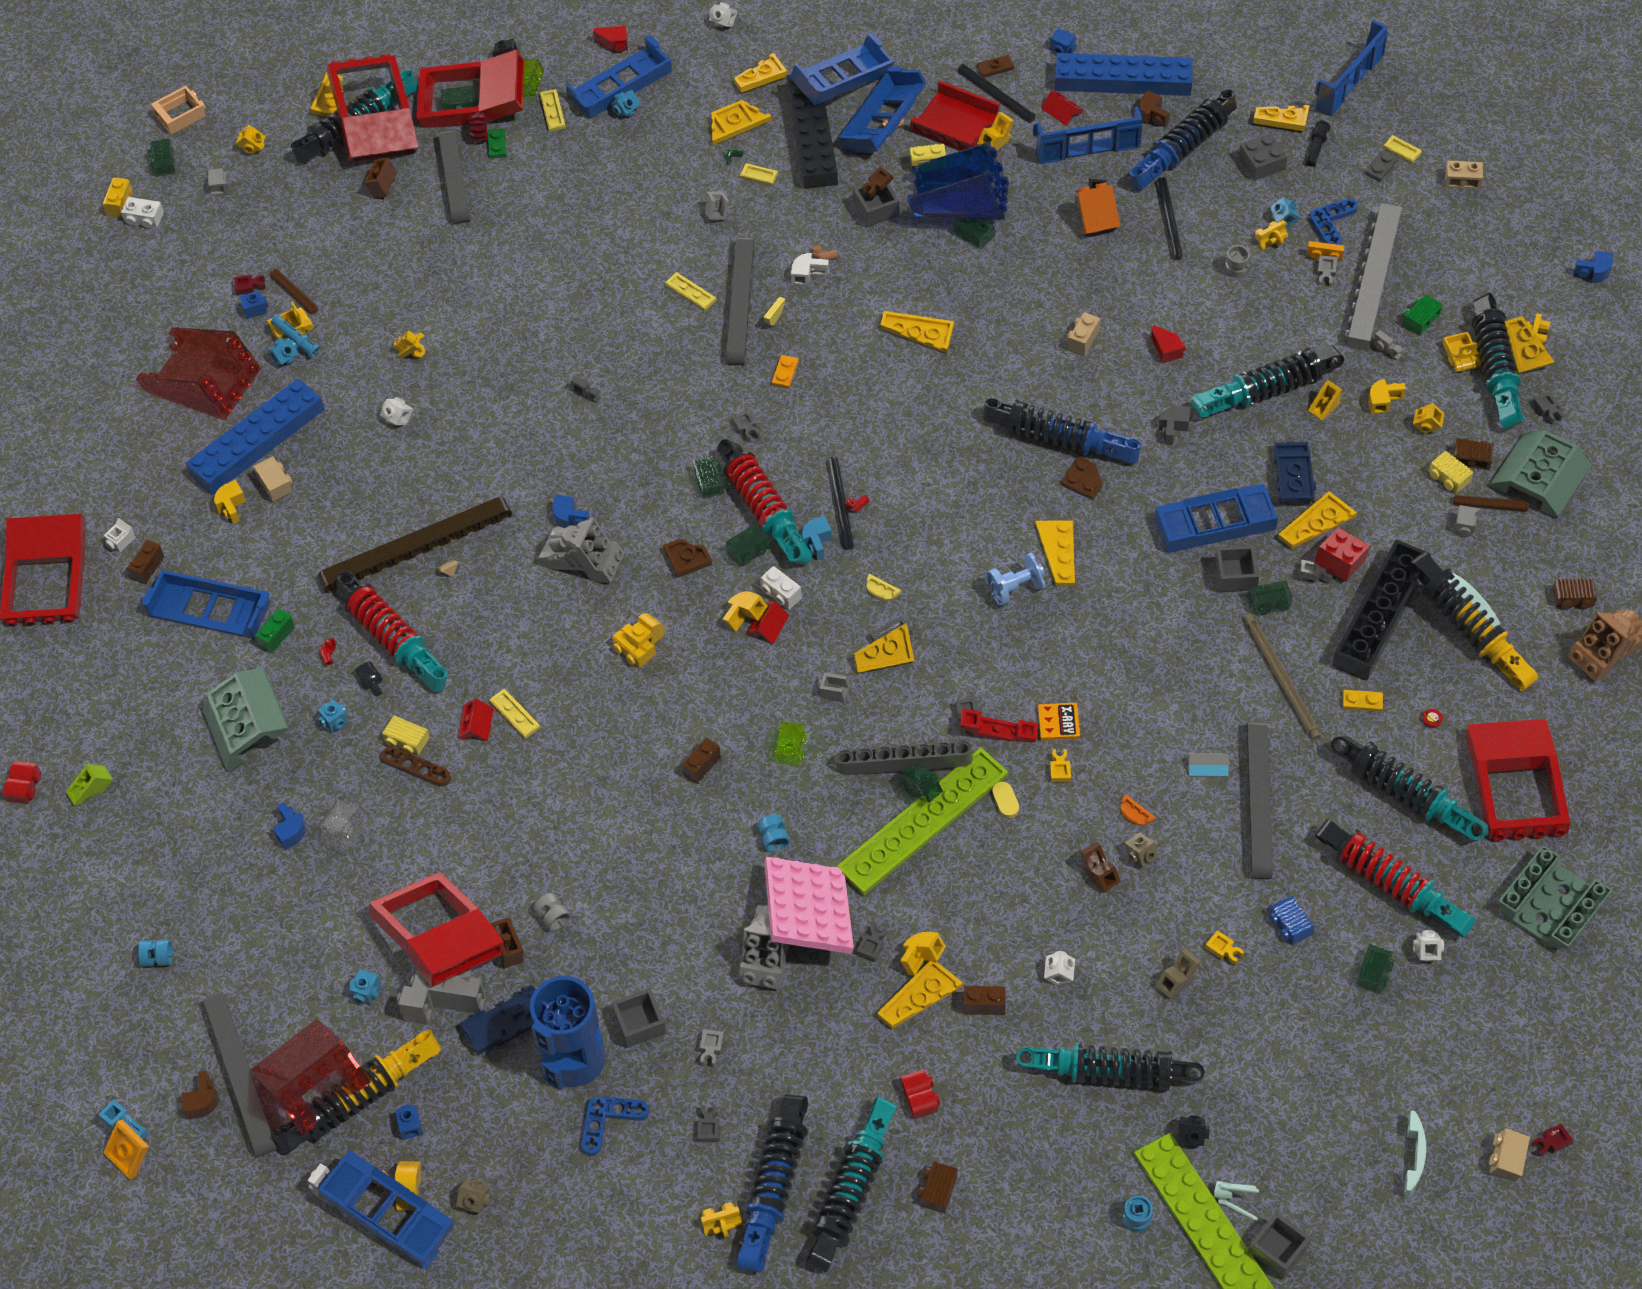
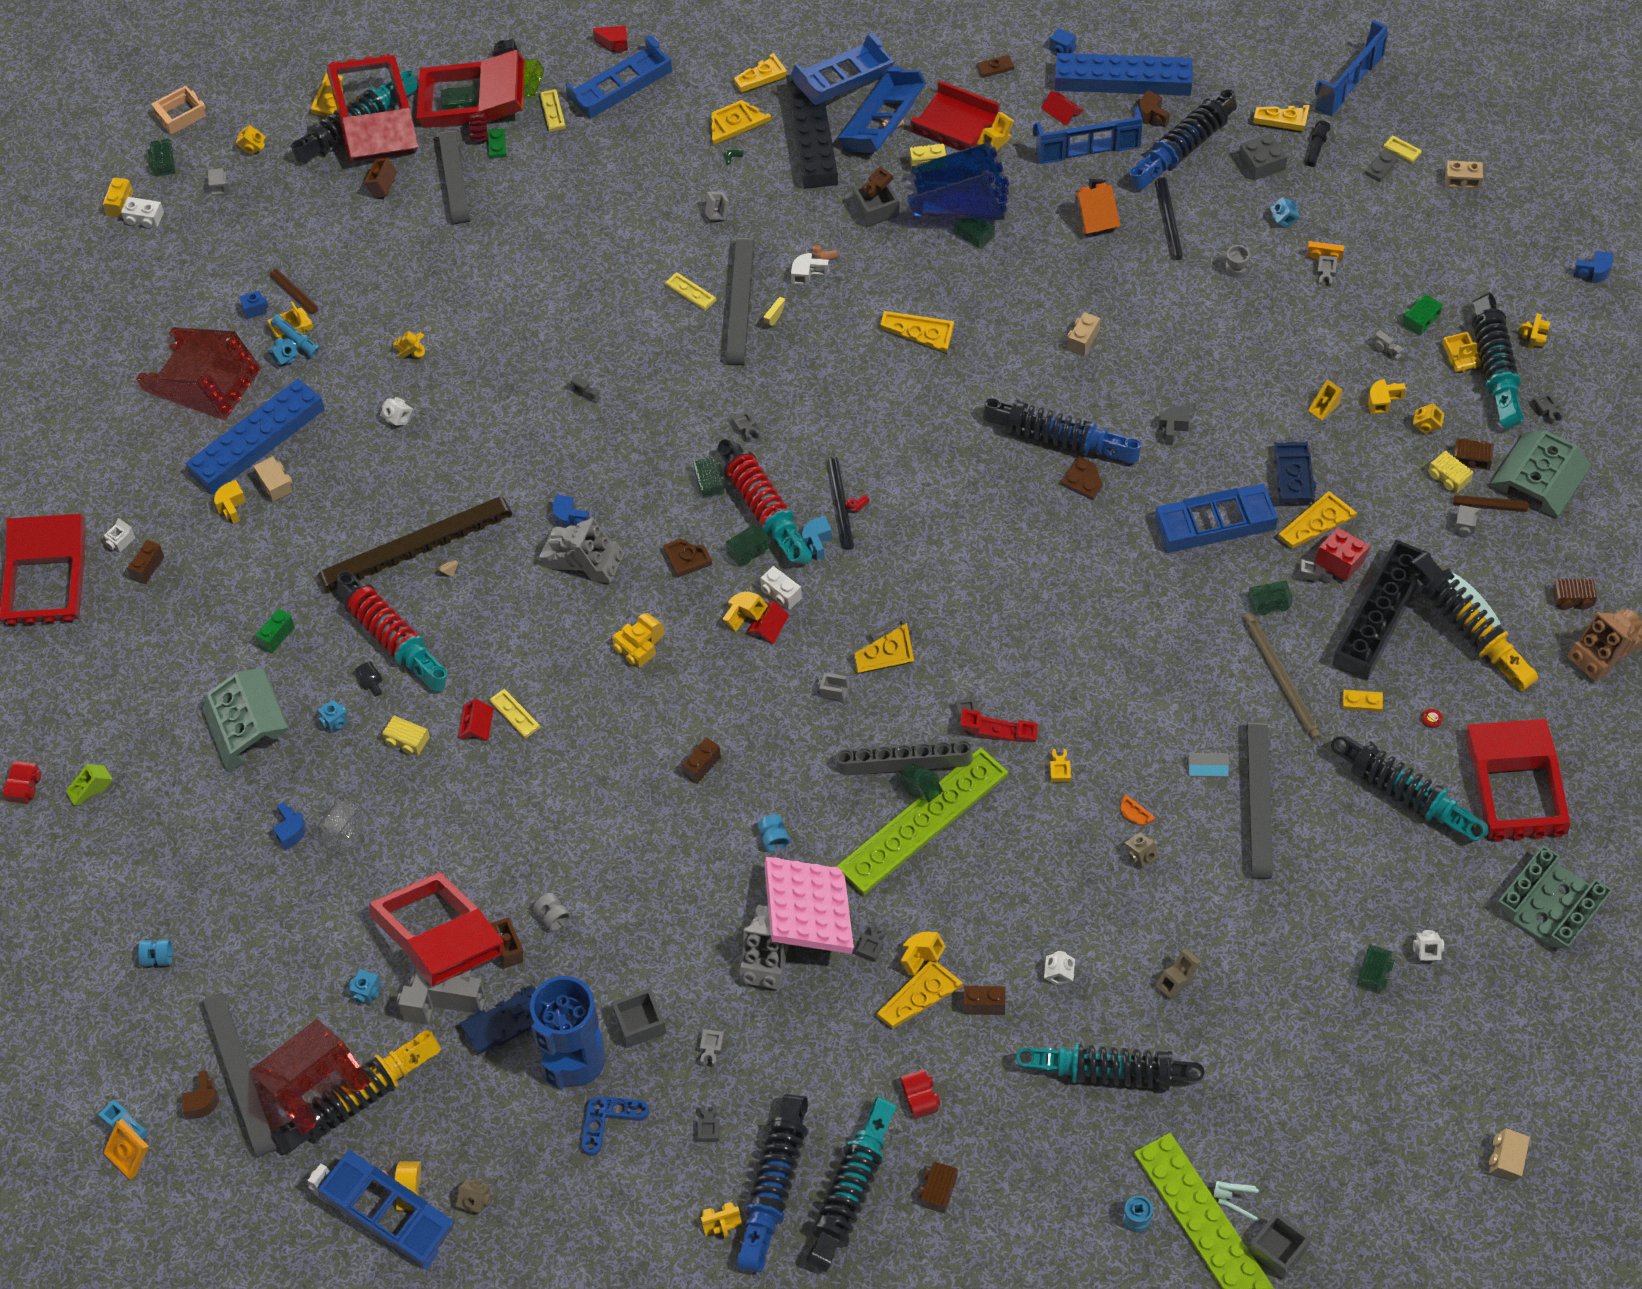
(173, 592): blue piece -> none
(246, 284): dark red plate -> none
(327, 650): red arm -> none
(409, 1121): blue brick -> none
(414, 769): reddish brown beam -> none
(625, 103): dark azure brick -> none
(722, 15): white brick -> none
(759, 174): light yellow tile -> none
(785, 371): light orange plate -> none
(790, 743): clear neon green brick -> none
(881, 589): light yellow tile -> none
(996, 93): black axle -> none
(1005, 799): light yellow tile -> none
(1009, 581): light blue piece -> none
(1058, 721): light orange tile -> none
(1059, 549): yellow wing -> none
(1098, 868): reddish brown brick -> none
(1167, 344): red slope -> none
(1192, 1131): black brick -> none
(1223, 946): yellow plate -> none
(1236, 568): dark grey piece -> none
(1258, 383): black piece -> none
(1272, 235): yellow hips -> none
(1291, 920): blue brick -> none
(1327, 217): blue beam -> none
(1374, 276): light grey brick -> none
(1413, 892): piece -> none
(1415, 1131): light aqua slope -> none
(1526, 347): yellow wing -> none
(1554, 1138): dark red plate -> none

